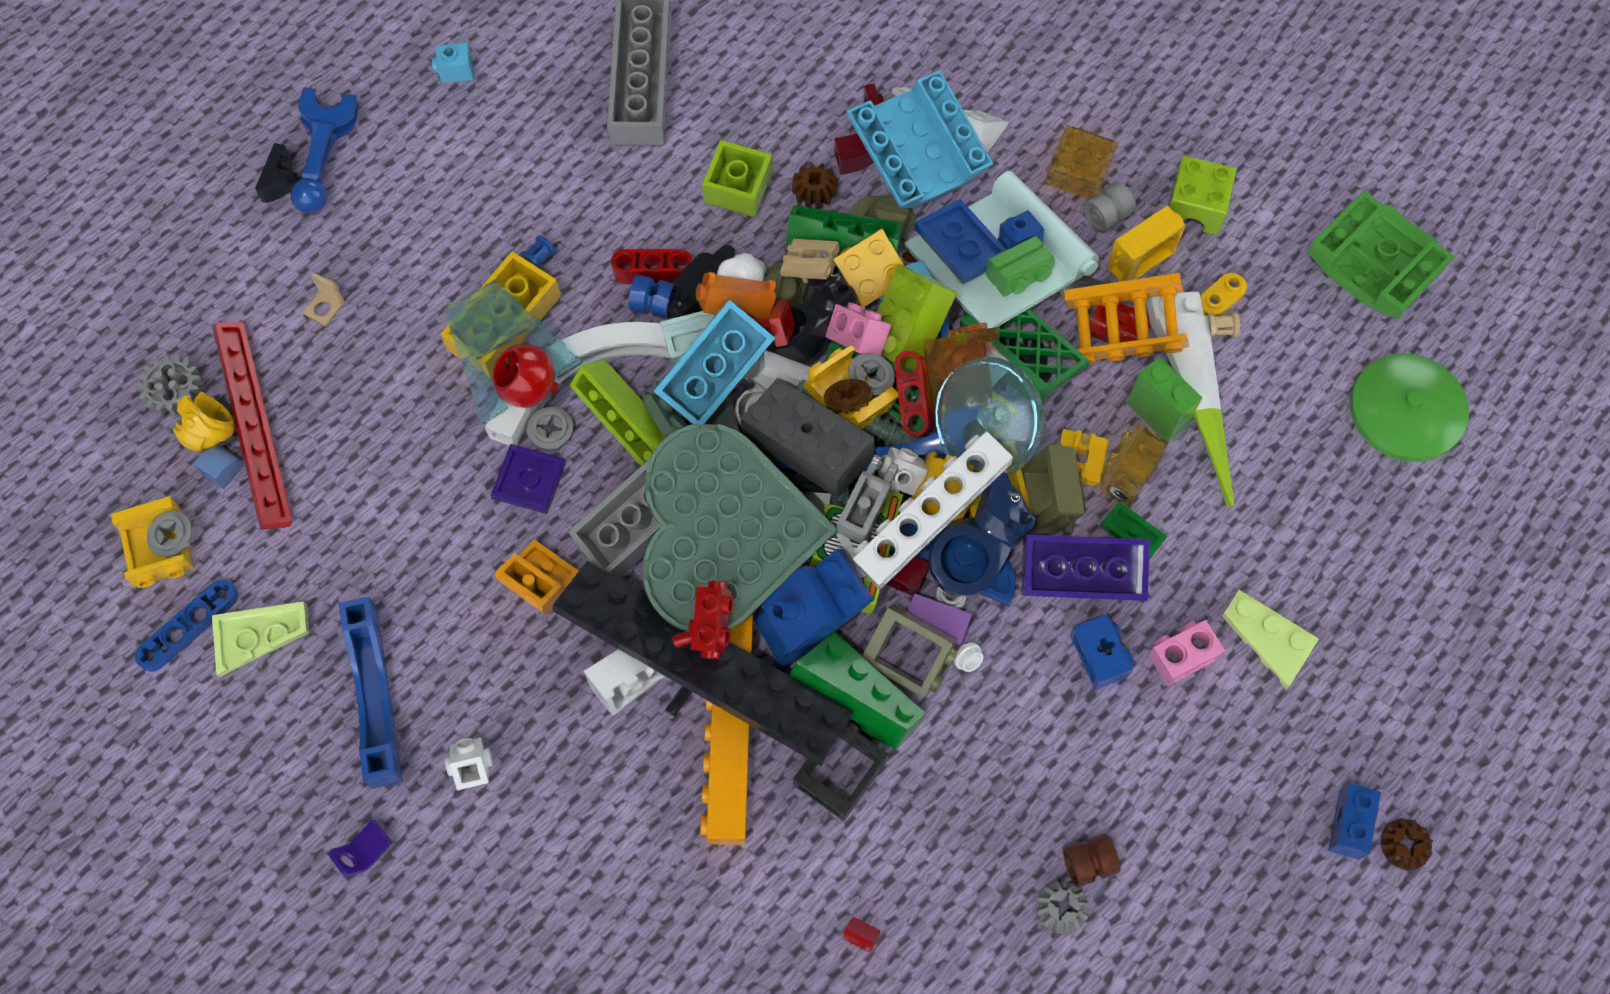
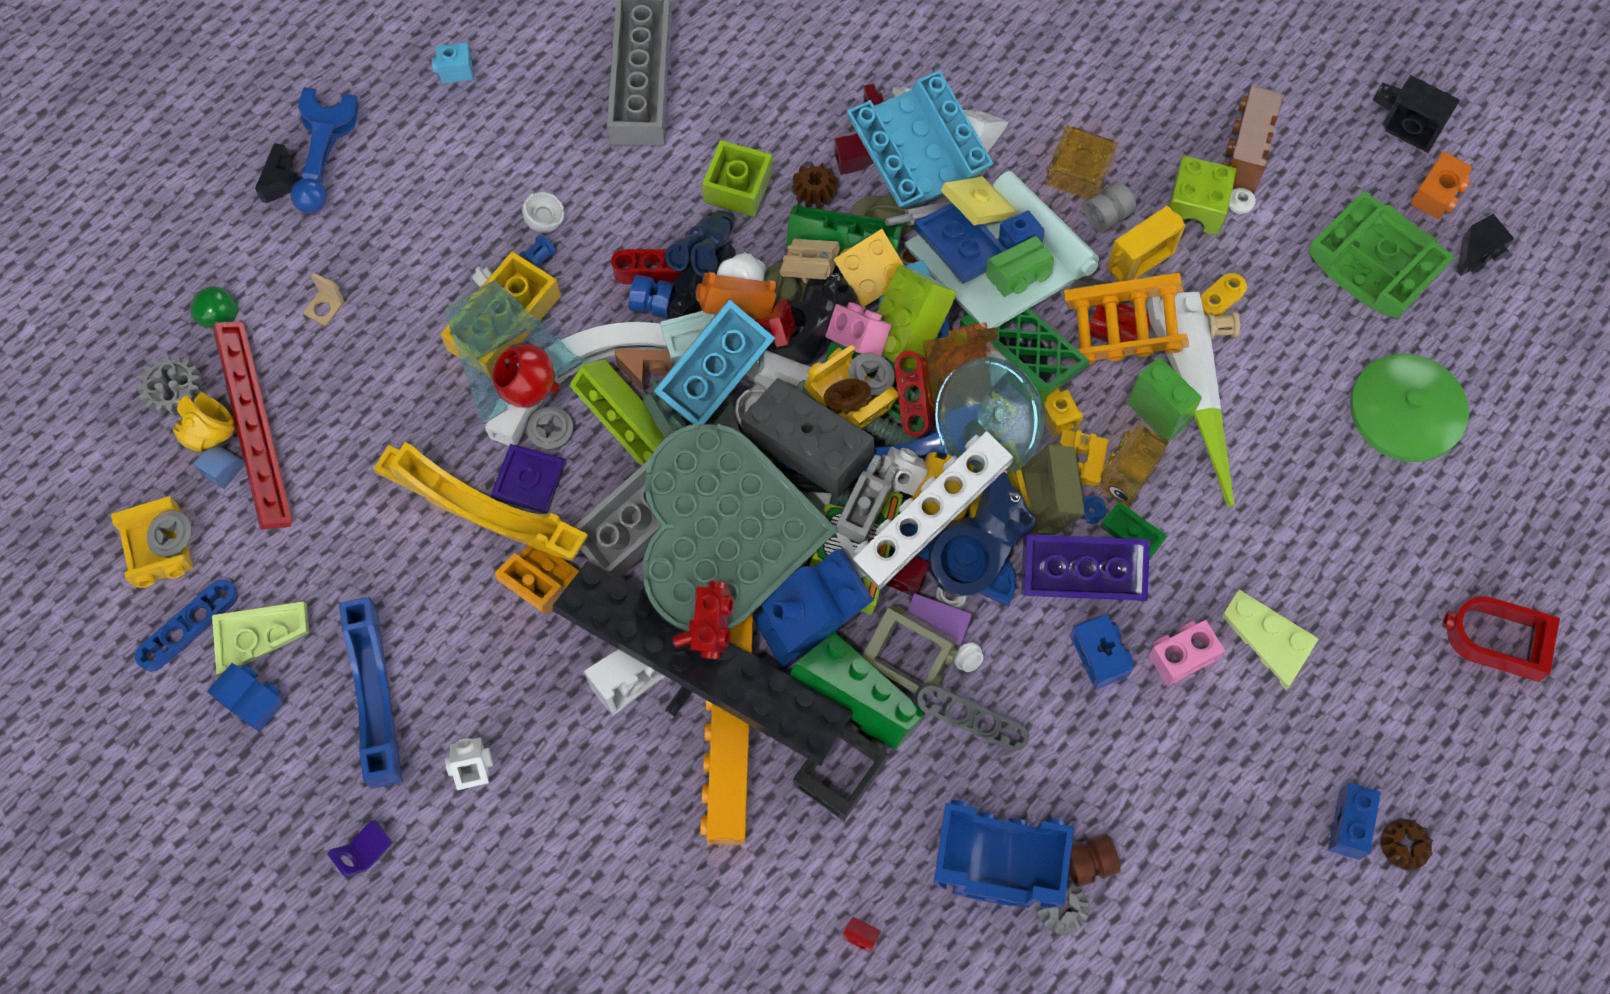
(213, 306): none -> green hair
(245, 696): none -> blue brick
(425, 478): none -> yellow slope
(482, 275): none -> white plate
(542, 212): none -> white hair
(637, 362): none -> nougat slope
(701, 243): none -> dark blue piece
(913, 214): none -> light grey axle
(971, 717): none -> dark grey beam
(978, 200): none -> light yellow plate
(1002, 858): none -> blue cylinder
(1060, 419): none -> yellow brick
(1099, 509): none -> blue plate
(1241, 207): none -> white plate
(1253, 136): none -> wedge
(1416, 111): none -> black hinge
(1441, 186): none -> orange brick
(1483, 242): none -> black slope
(1542, 645): none -> red window

